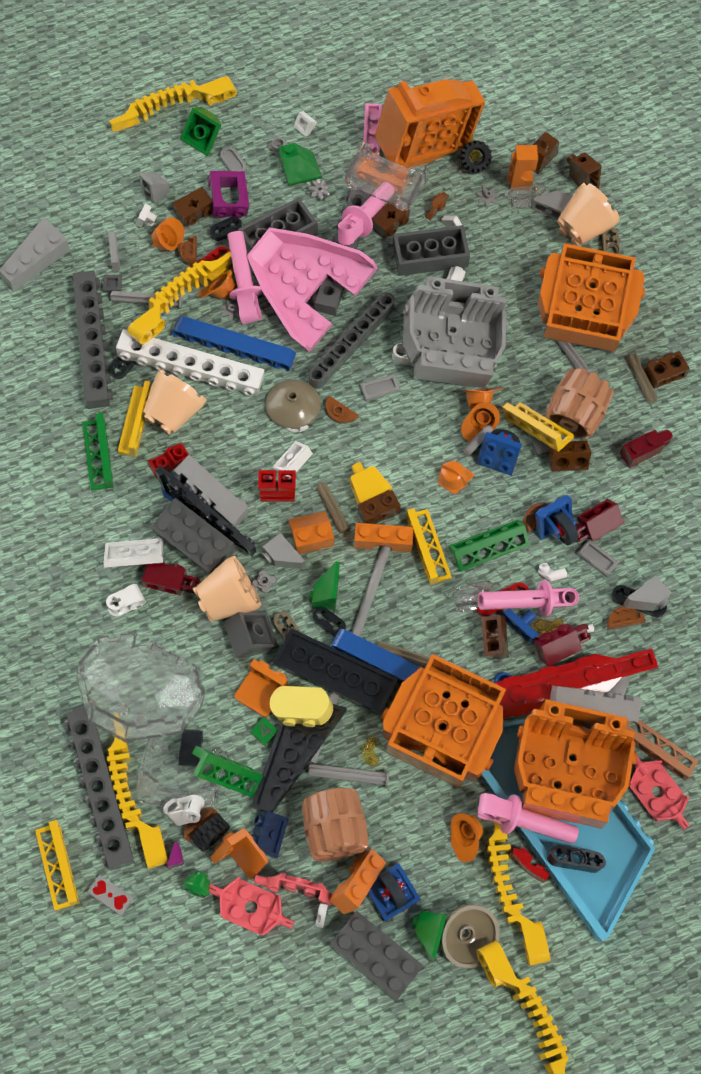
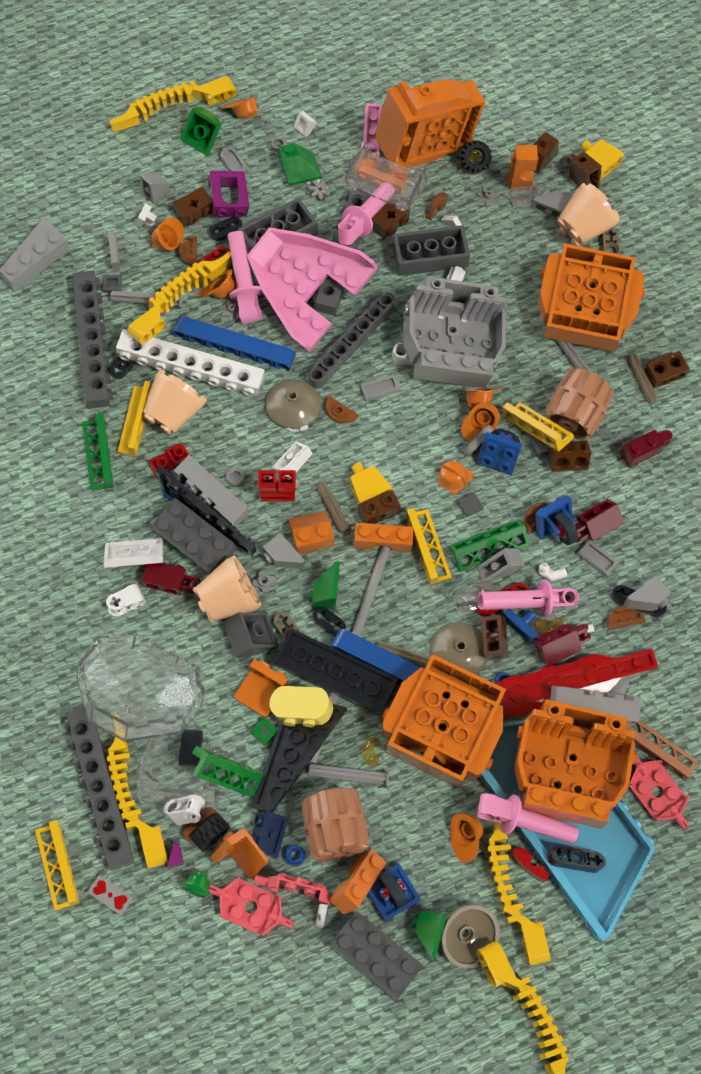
(235, 477): none -> light grey tile
(243, 108): none -> orange piece
(294, 848): none -> blue plate
(448, 637): none -> dark tan dish
(470, 504): none -> dark grey tile
(501, 565): none -> light grey slope
(604, 154): none -> yellow torso

